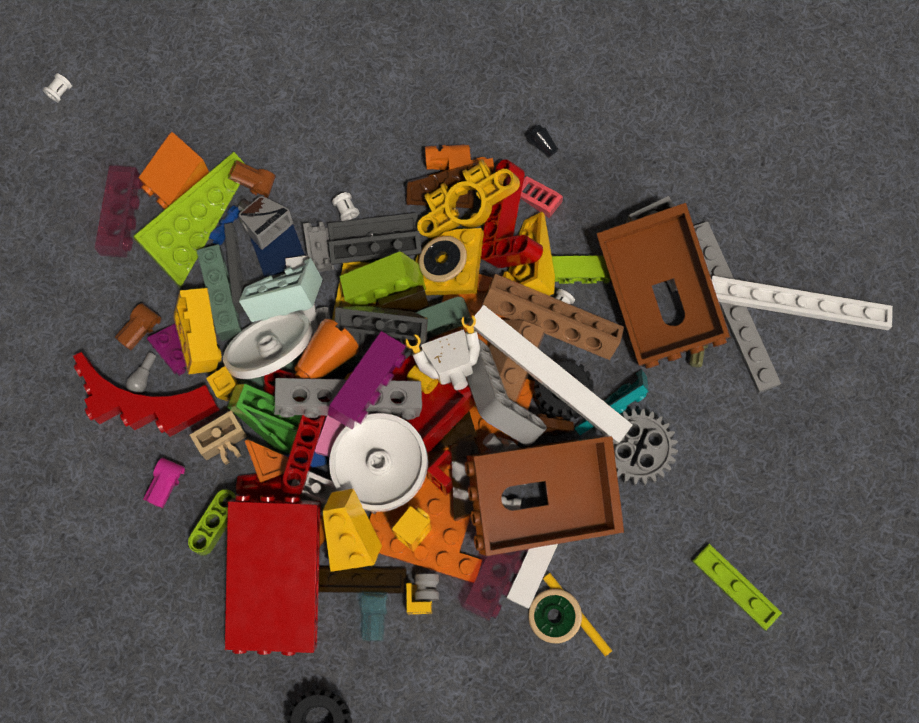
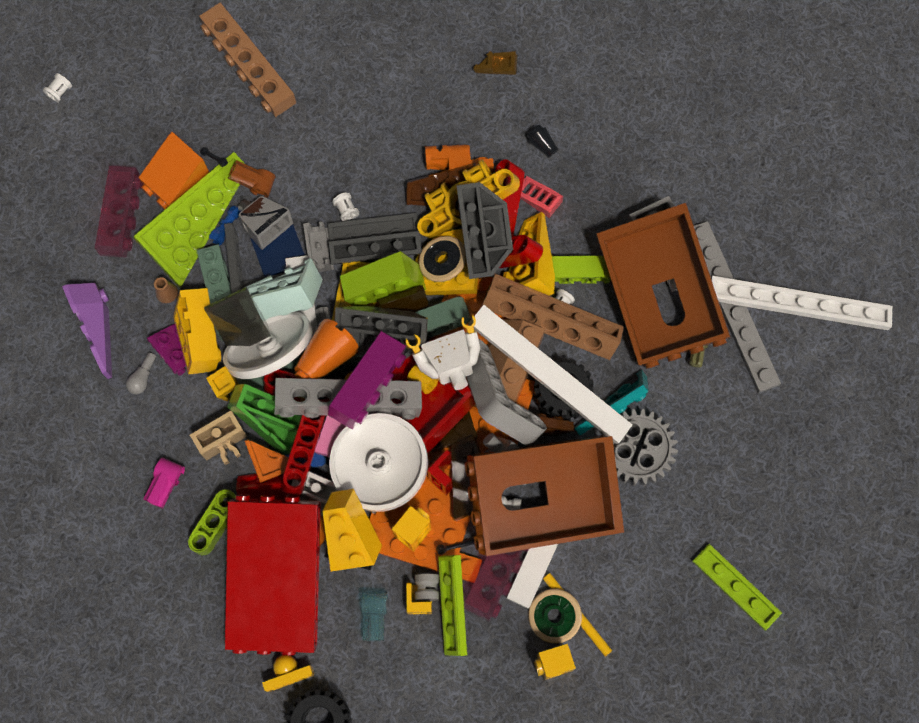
(92, 310): none -> medium lavender wedge
(141, 322): dark orange piece -> none
(165, 291): none -> medium nougat cone
(172, 412): red arch -> none
(219, 19): none -> medium nougat brick
(222, 161): none -> black hinge
(238, 319): none -> clear smoke slope
(286, 671): none -> yellow tile
(363, 580): dark brown tile -> none
(441, 549): none -> black hinge
(452, 605): none -> lime tile
(484, 229): none -> dark grey wedge
(498, 63): none -> pearl gold slope
(554, 662): none -> yellow brick

